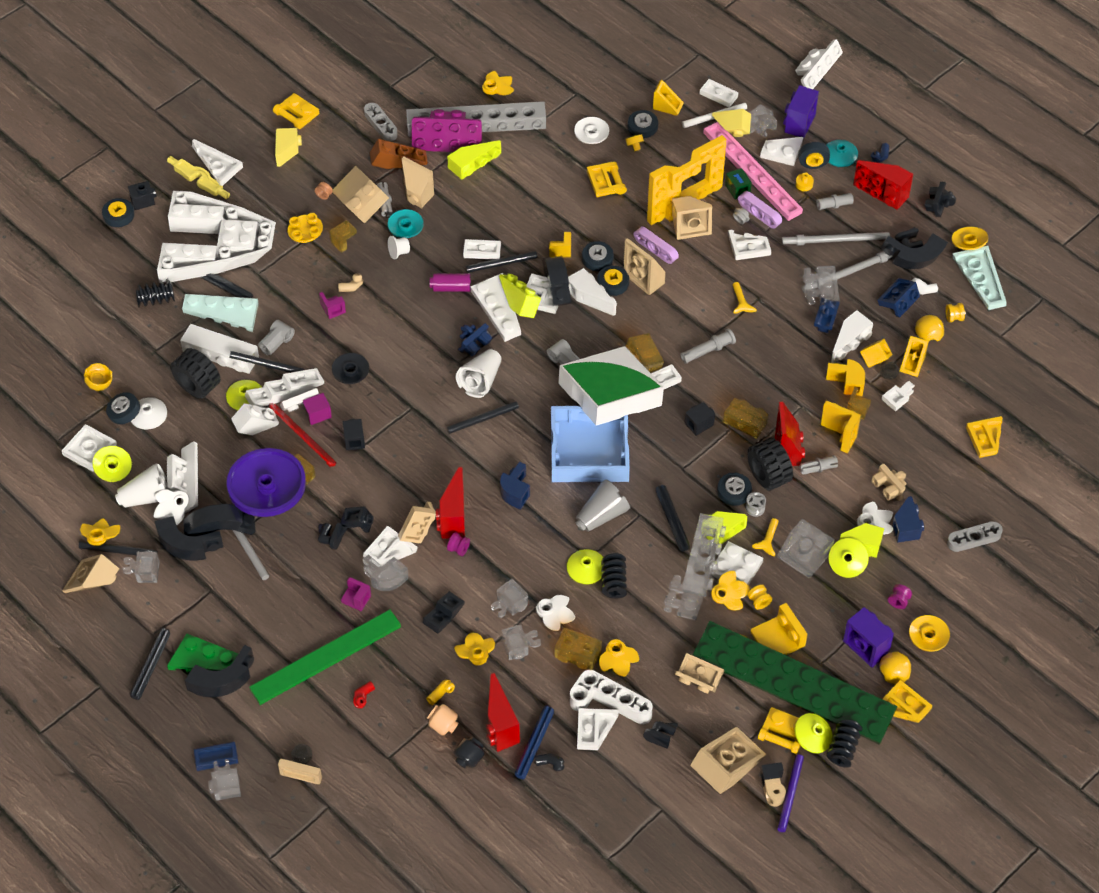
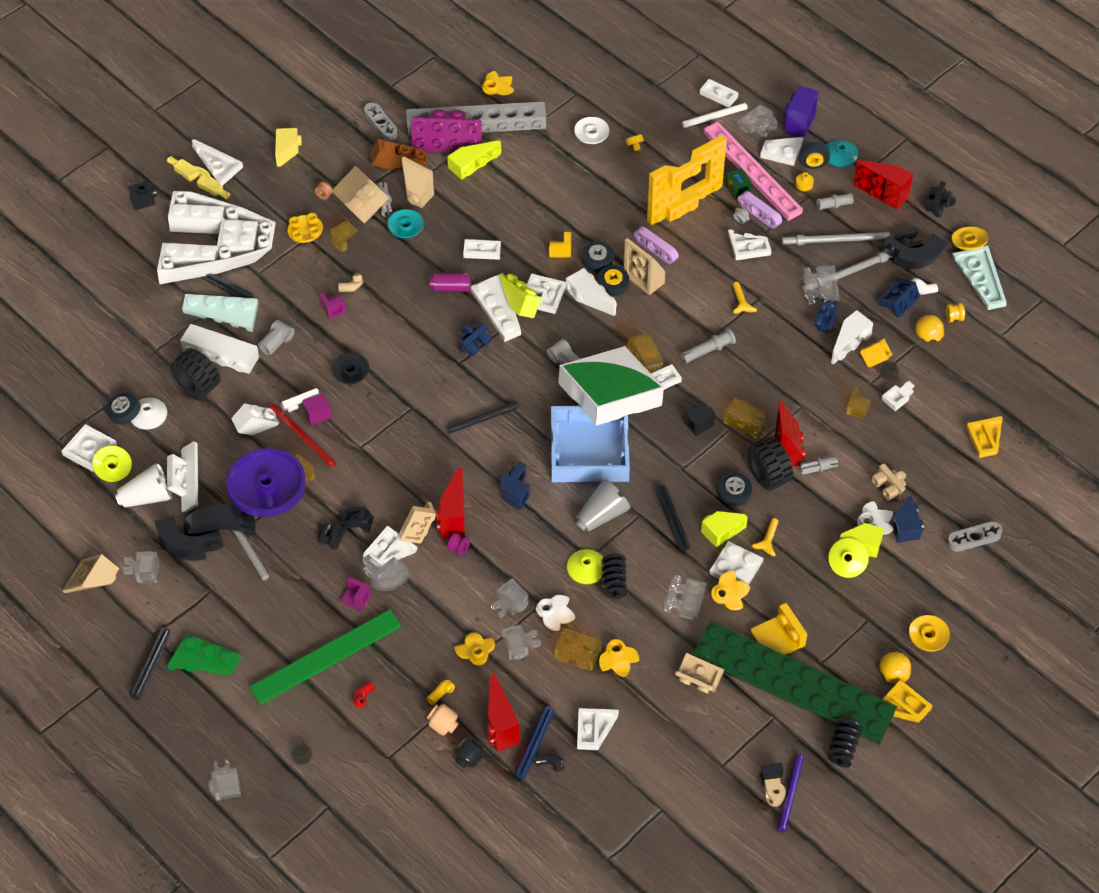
(98, 377): yellow hair -> none
(99, 532): yellow plate -> none
(113, 548): black bar -> none
(118, 212): black wheel -> none
(154, 293): black piece -> none
(168, 505): white plate -> none
(206, 756): dark blue tile -> none
(221, 682): black arch -> none
(235, 395): neon yellow dish -> none
(264, 362): black bar -> none
(288, 387): white slope -> none
(298, 107): yellow plate -> none
(300, 771): tan tile -> none
(353, 434): black brick -> none
(398, 246): white piece -> none
(444, 612): black slope -> none
(479, 373): white cone -> none
(500, 262): black bar -> none
(558, 280): black arch -> none
(601, 182): yellow plate -> none
(638, 709): white beam -> none
(643, 123): black wheel -> none
(656, 737): black piece -> none
(666, 100): yellow slope -> none
(691, 217): tan slope -> none
(706, 526): clear brick -> none
(727, 759): tan slope -> none
(734, 121): light yellow slope -> none
(755, 499): light grey wheel -> none
(759, 597): yellow wheel -> none
(782, 724): yellow plate -> none
(806, 548): clear slope -> none
(807, 735): neon yellow dish -> none
(818, 63): white bracket -> none
(842, 421): yellow bracket -> none
(851, 374): yellow brick -> none
(868, 636): dark purple brick -> none
(882, 155): dark blue arm -> none
(900, 596): magenta wheel -> none
(914, 356): yellow slope -> none

